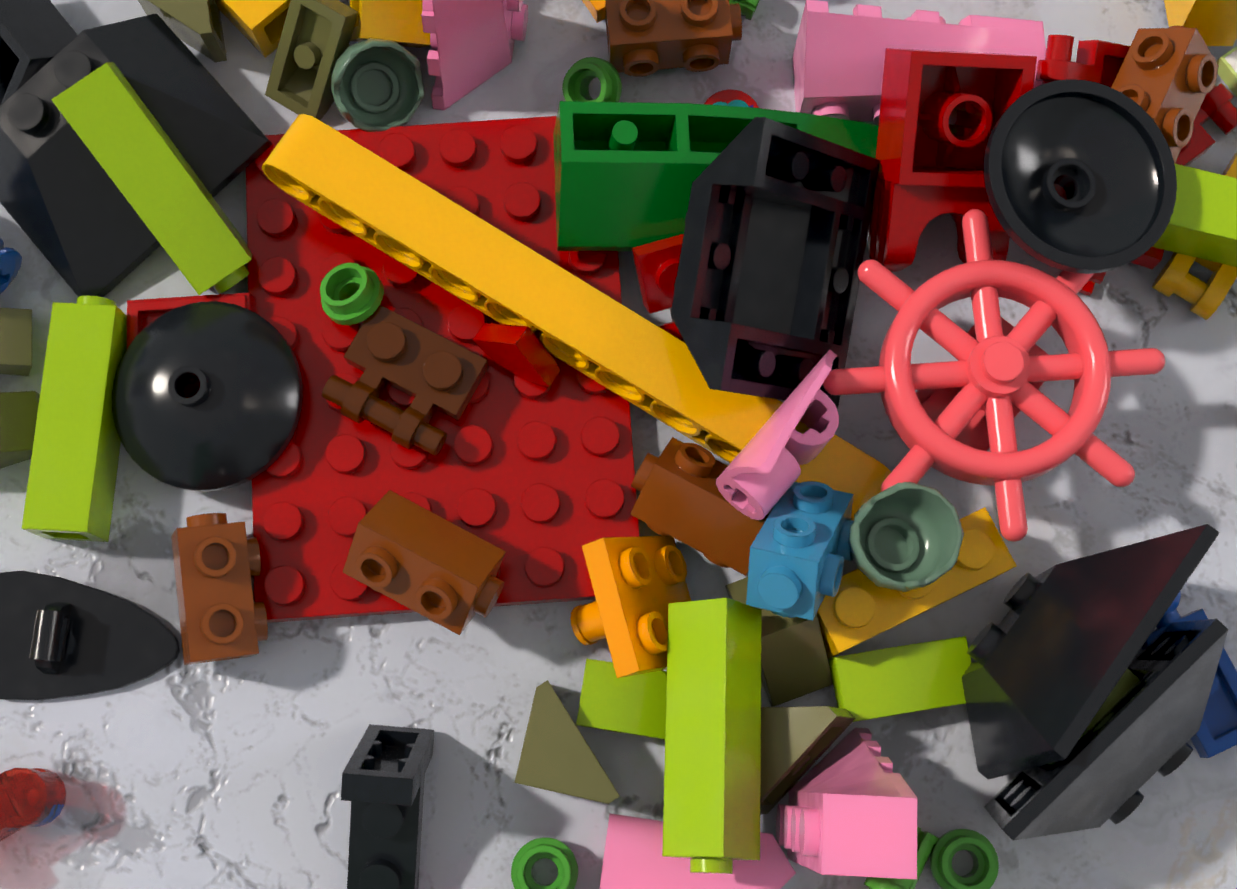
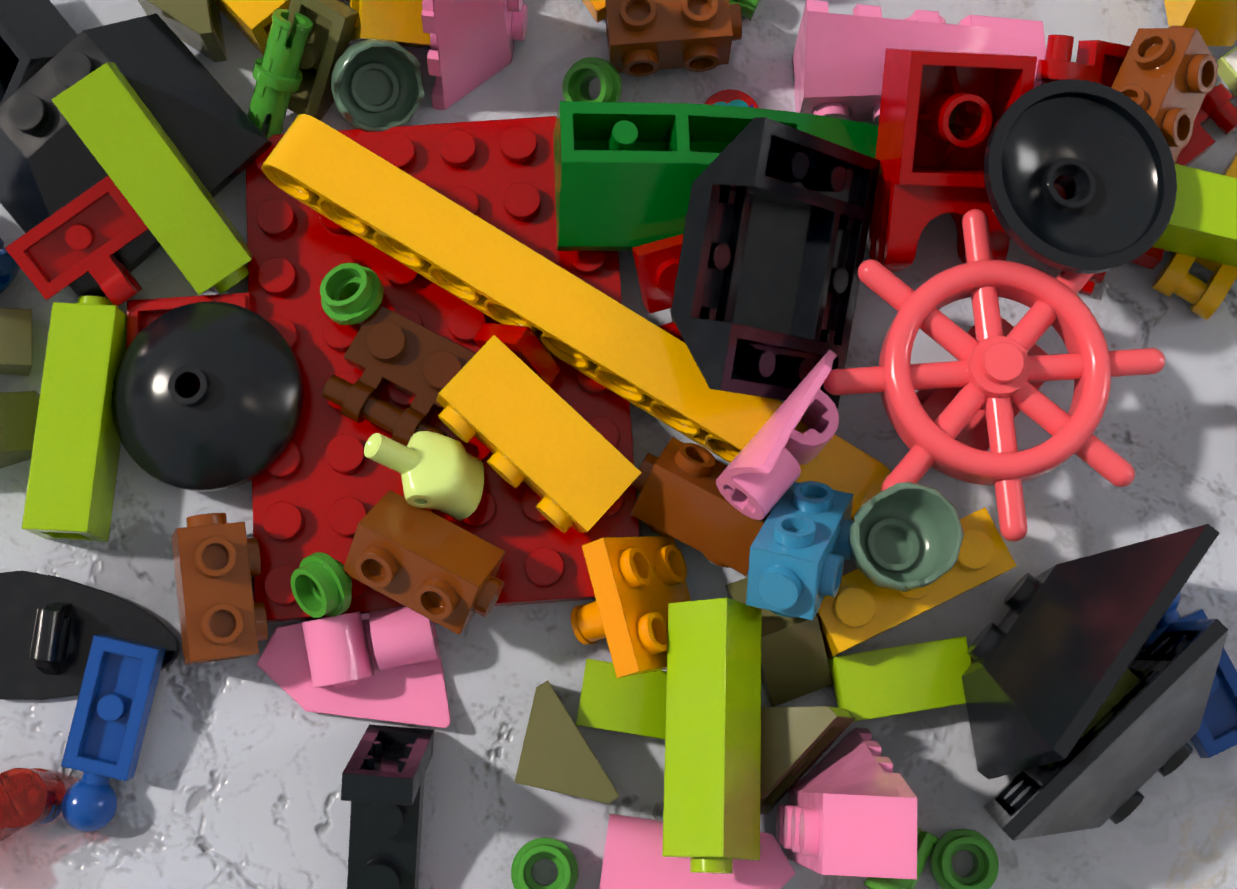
(82, 241): none -> red plate
(108, 726): none -> blue plate
(278, 70): none -> bright green pin
(321, 586): none -> bright green plate
(362, 666): none -> bright pink panel
(433, 471): none -> yellowish green piece
(535, 438): none -> yellow brick

